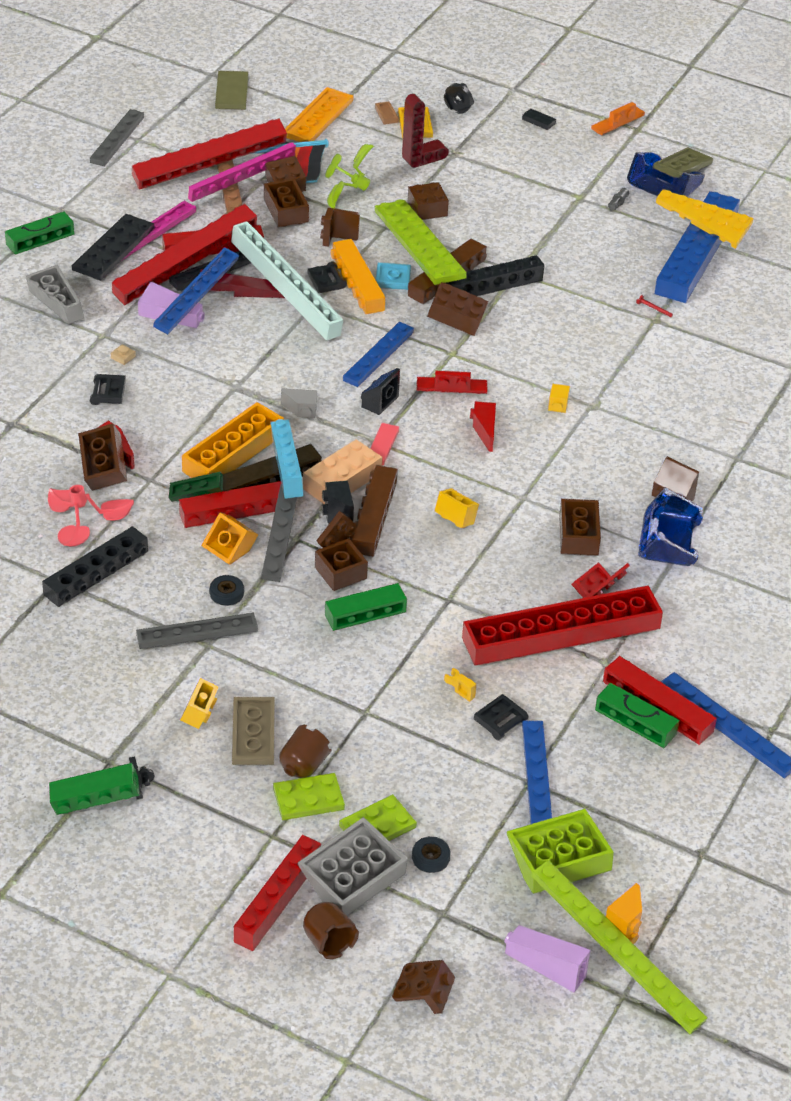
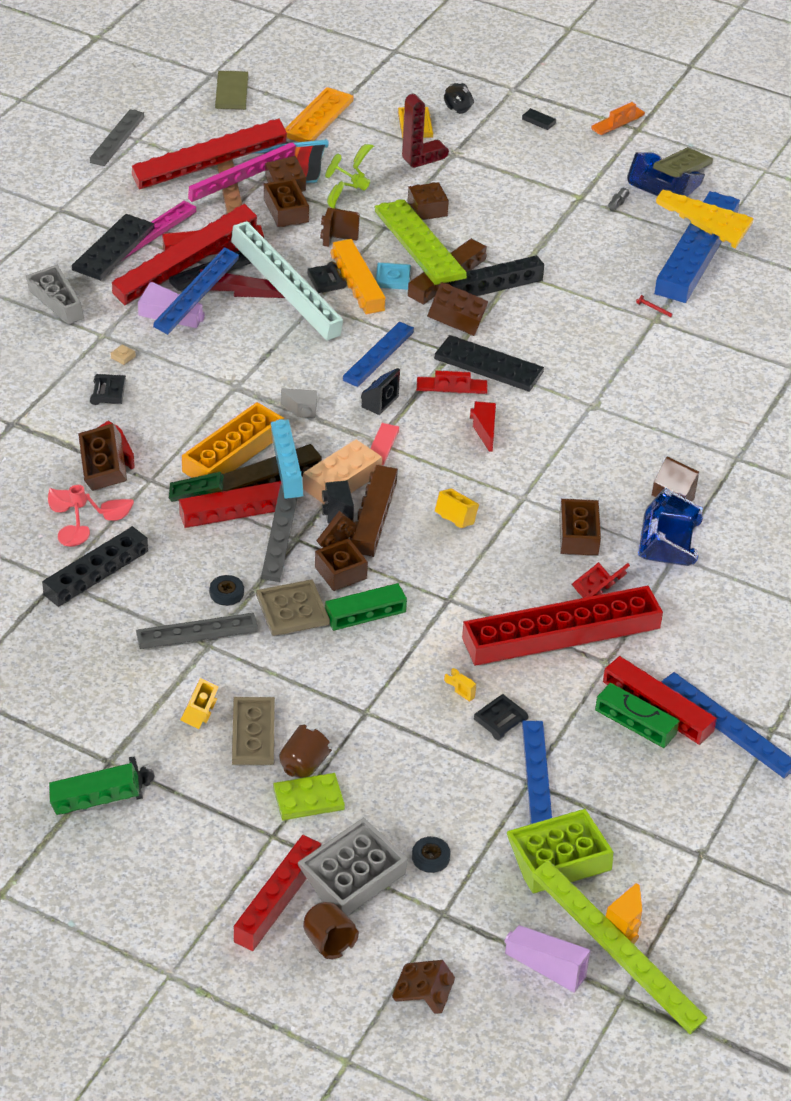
(39, 232): green brick -> none
(229, 538): light orange slope -> none
(292, 607): none -> dark tan plate
(386, 112): medium nougat tile -> none
(386, 816): lime plate -> none
(489, 363): none -> black plate
(558, 398): yellow brick -> none

